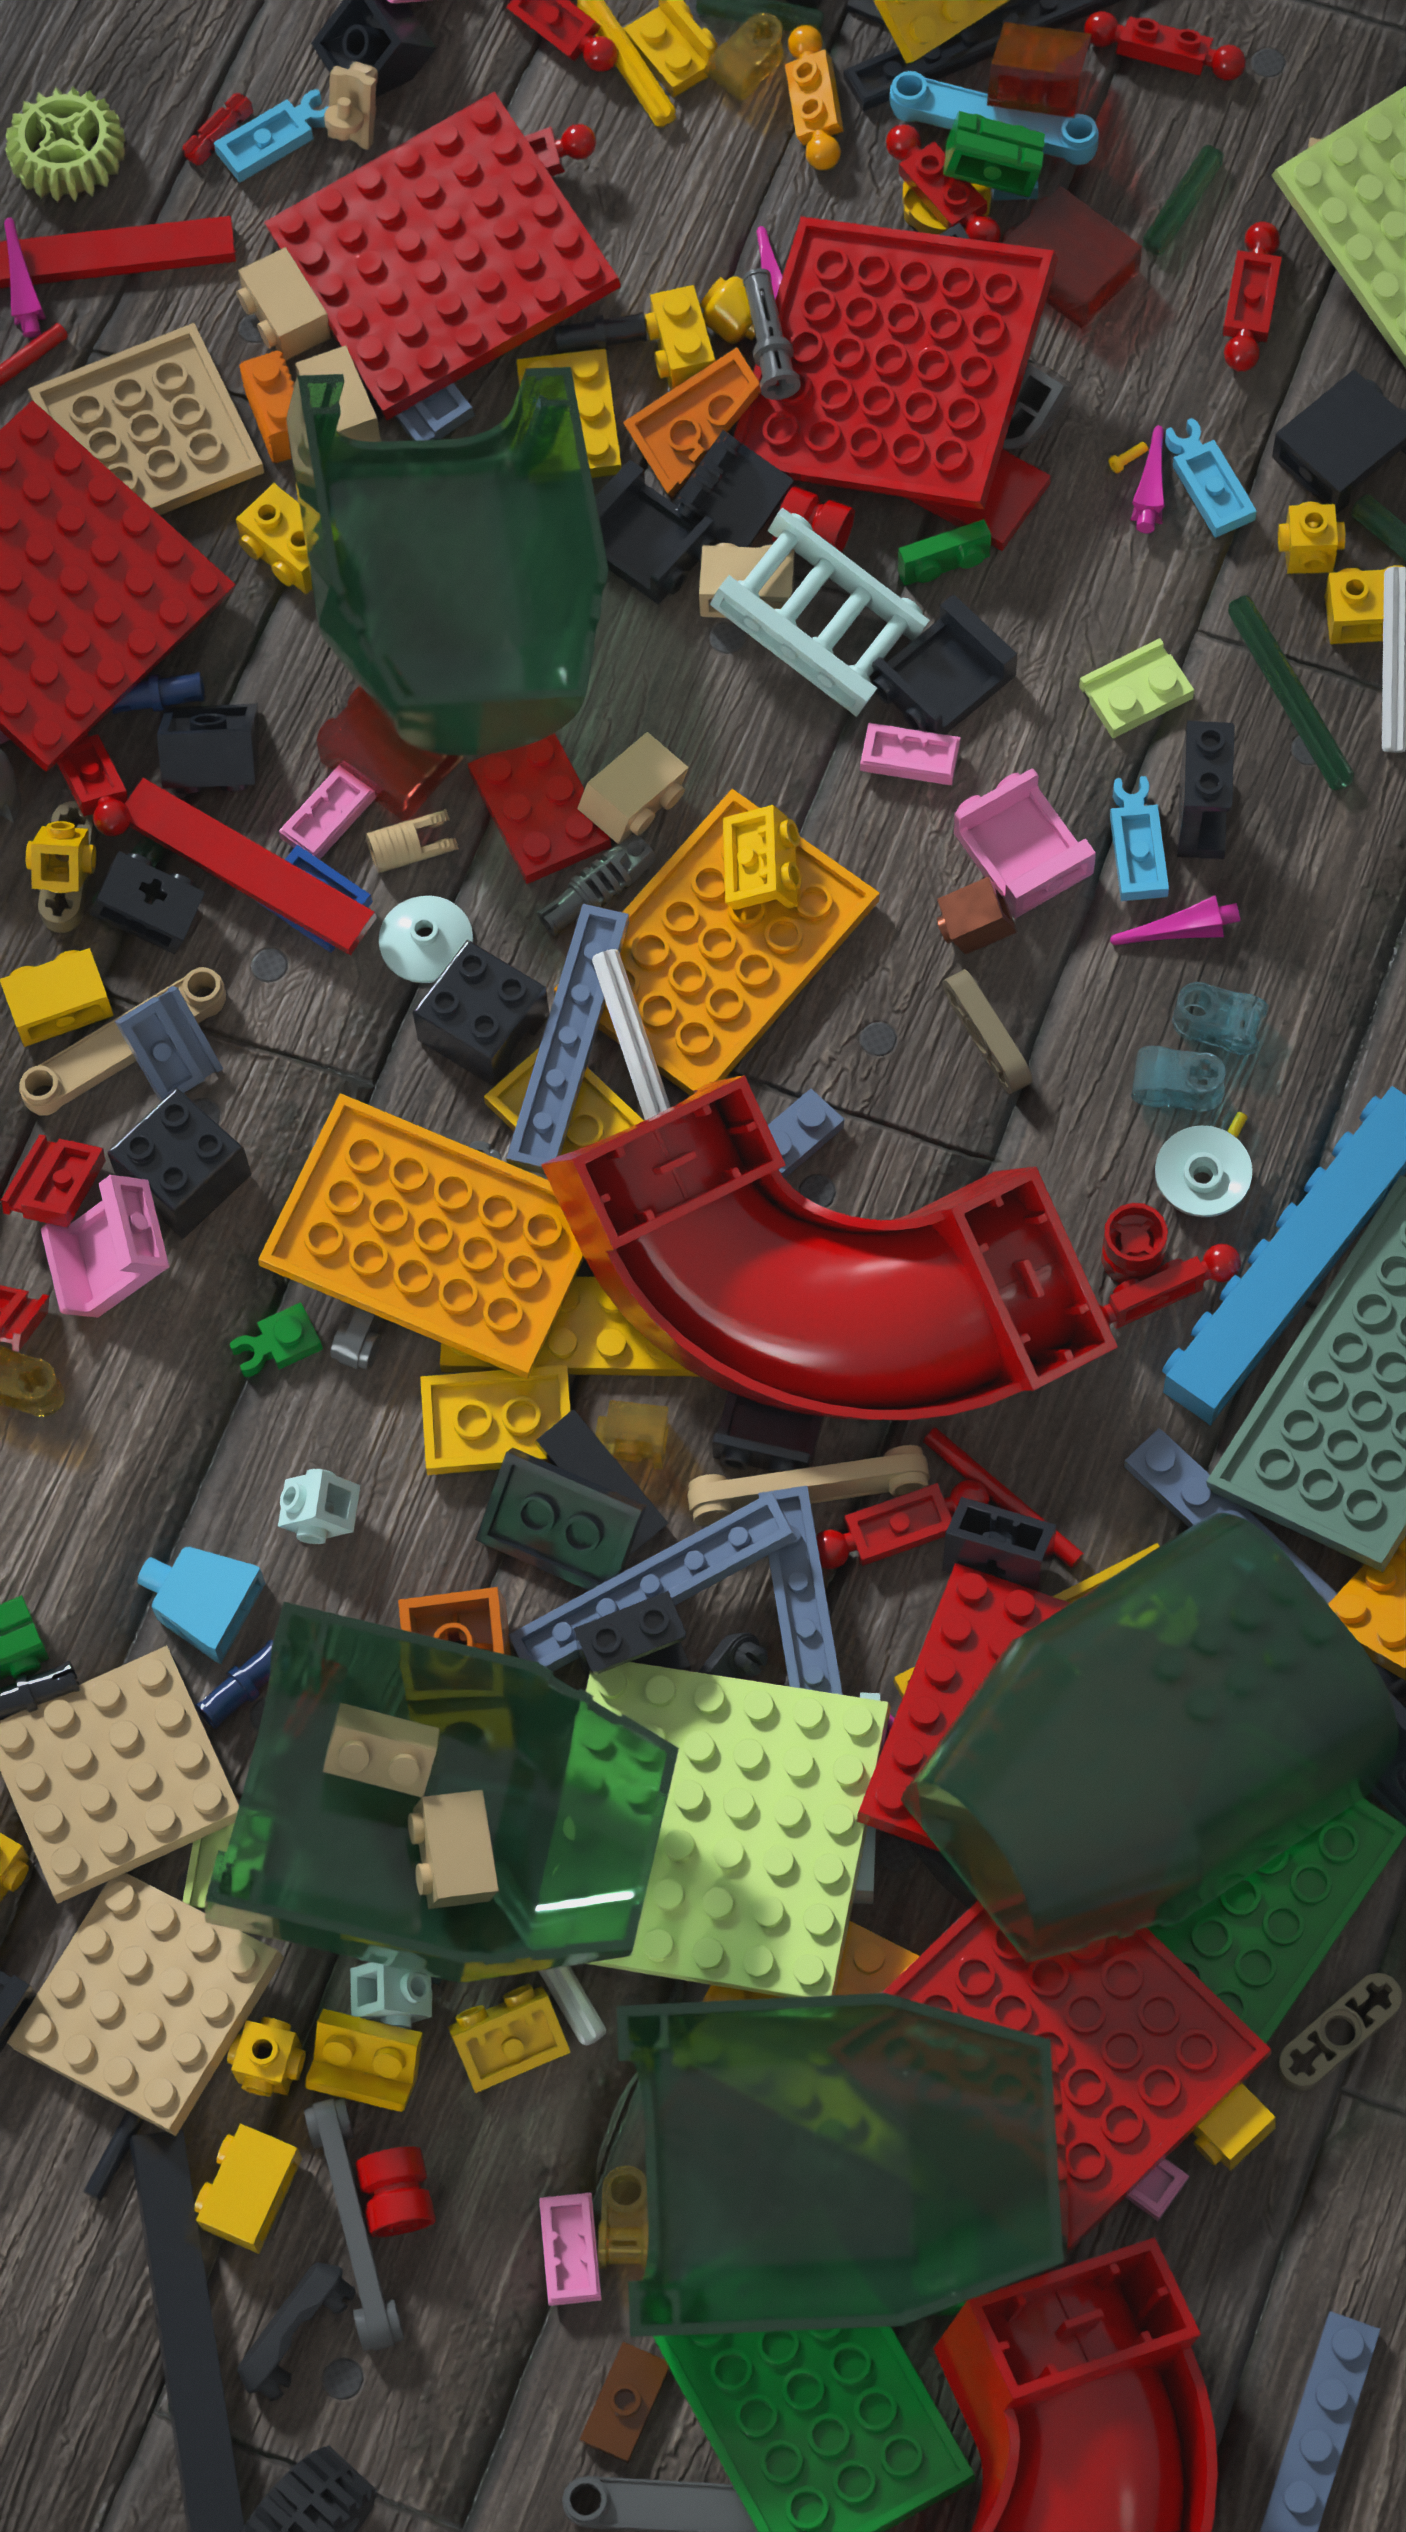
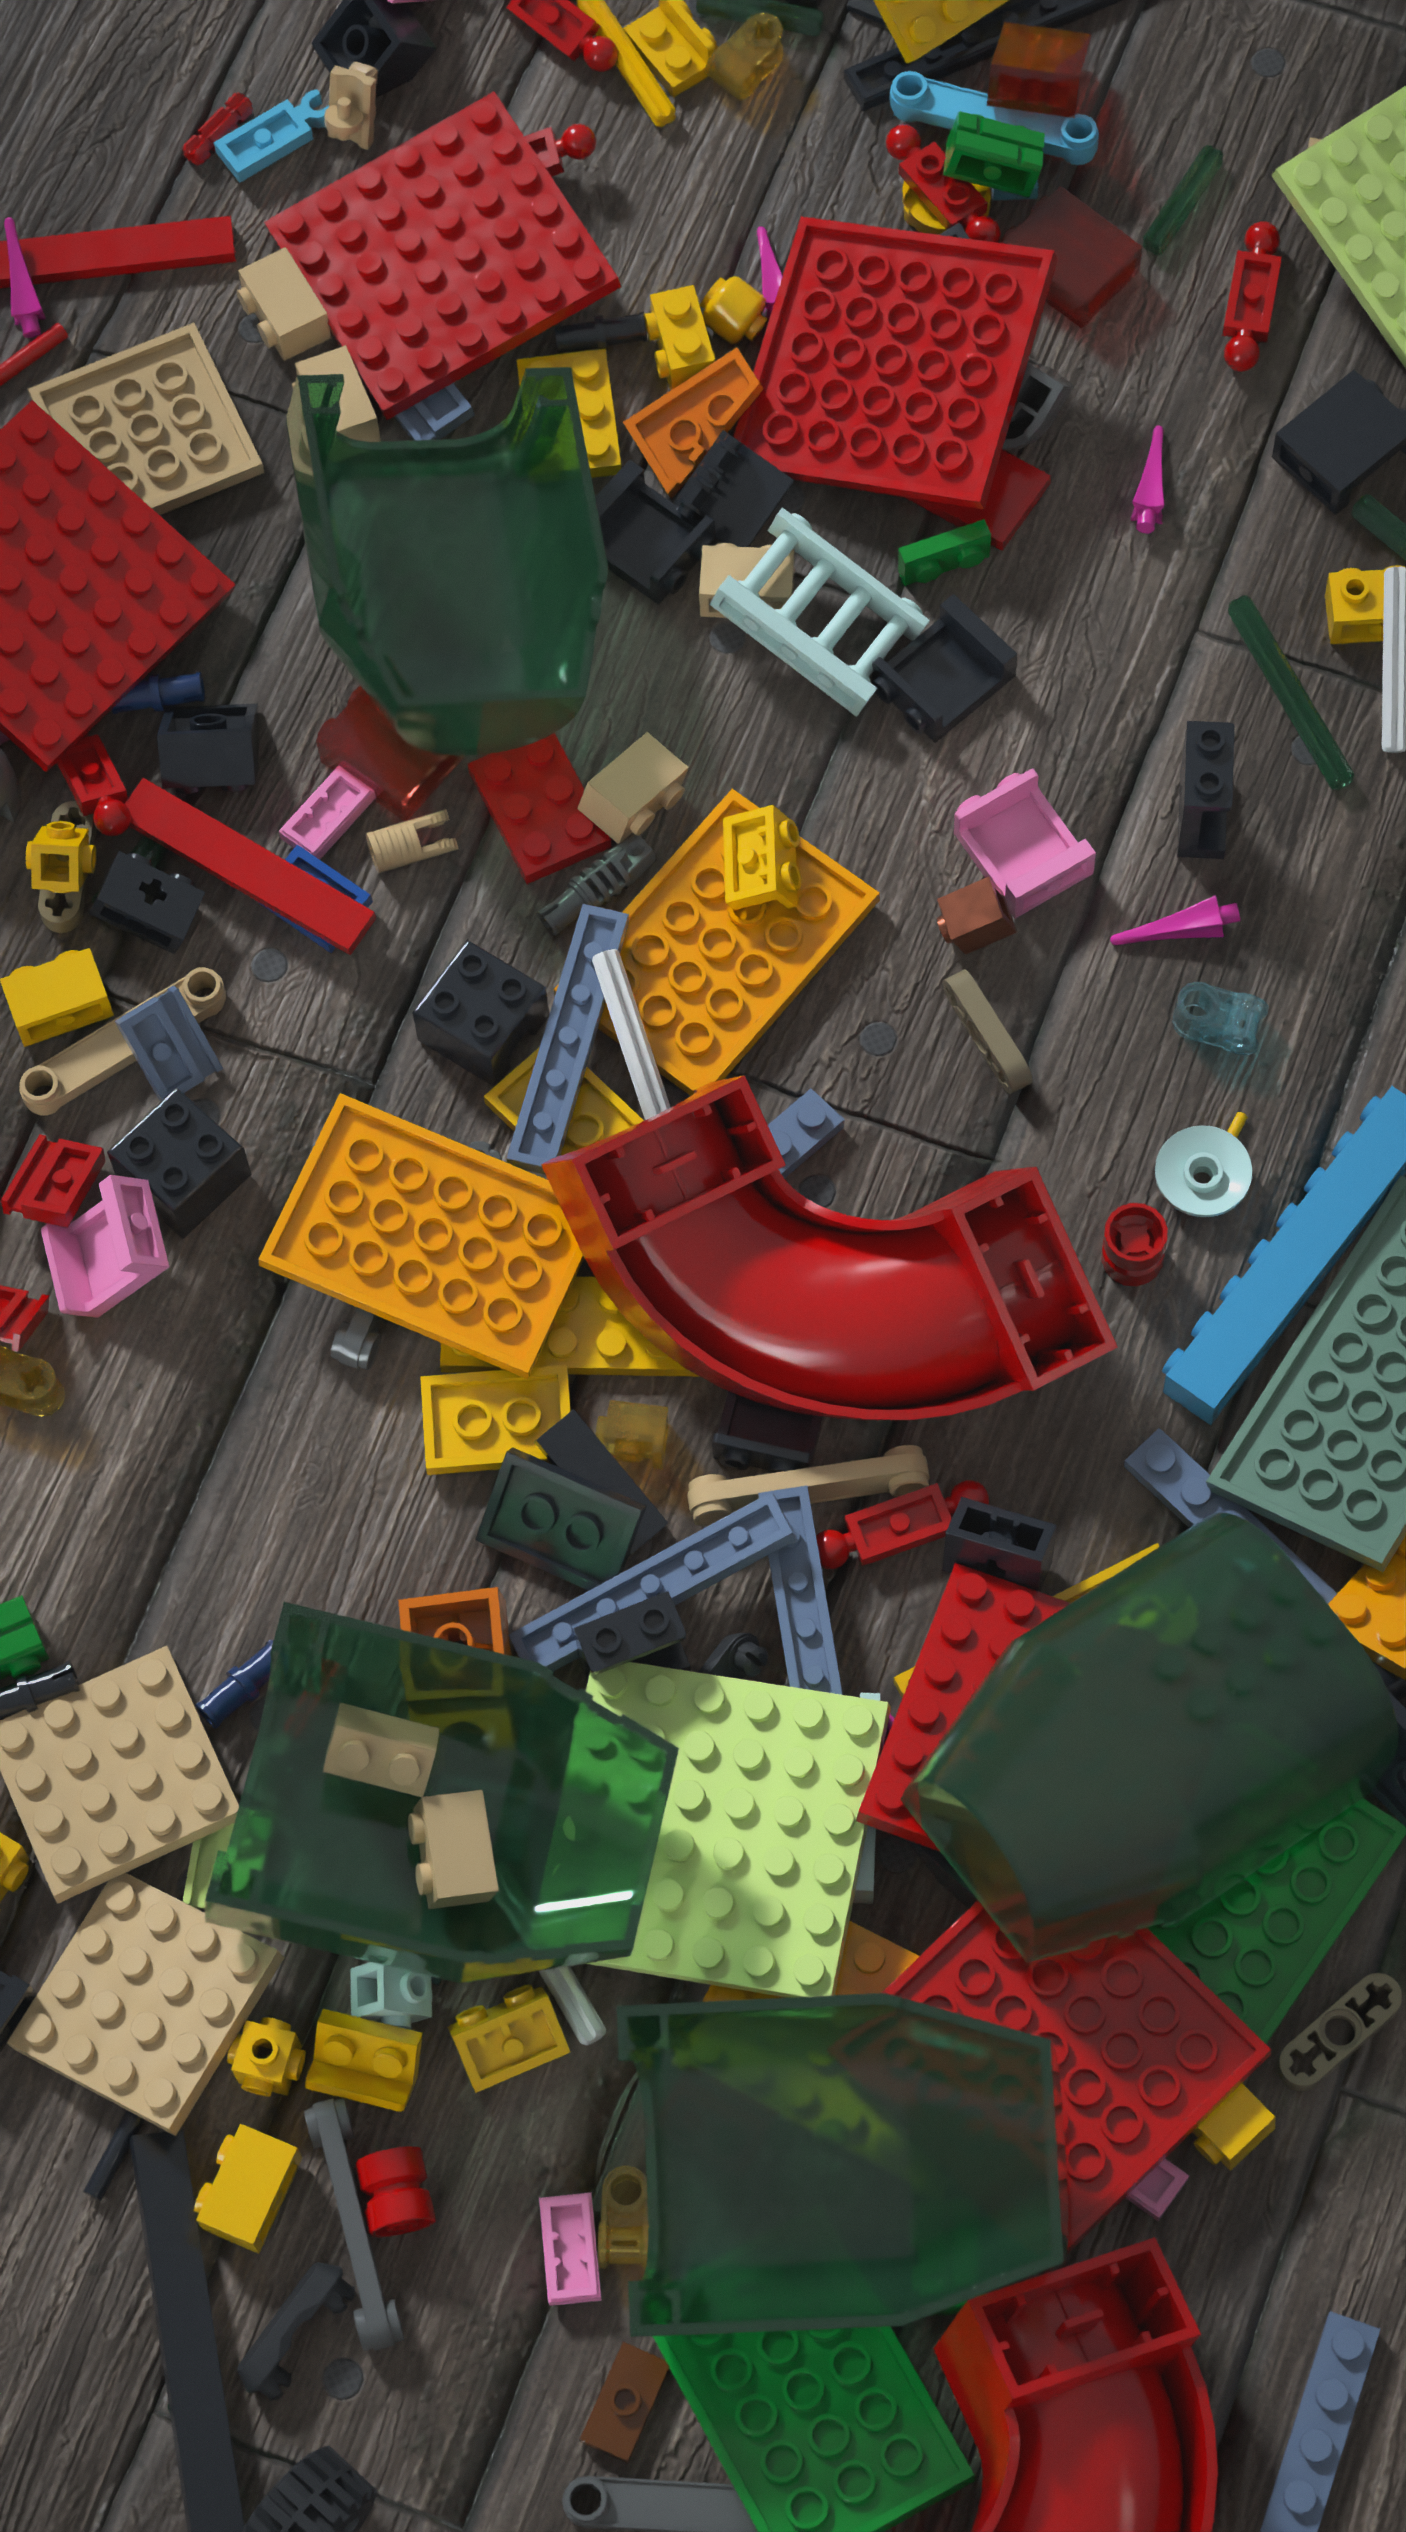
(67, 128): yellowish green gear -> none
(203, 1597): medium azure torso -> none
(269, 395): orange brick -> none
(274, 533): yellow brick -> none
(284, 1337): green plate -> none
(318, 1506): light aqua brick -> none
(420, 957): light aqua dish -> none
(772, 350): dark grey pin -> none
(814, 97): light orange plate -> none
(828, 520): red wheel -> none
(910, 754): bright pink plate -> none
(996, 1490): red bar -> none
(1118, 462): yellow piece -> none
(1136, 688): yellowish green plate -> none
(1138, 844): medium azure plate -> none
(1165, 45): red plate -> none
(1171, 1284): red plate -> none
(1173, 1077): clear light blue piece -> none
(1210, 481): medium azure plate -> none
(1311, 538): yellow brick -> none

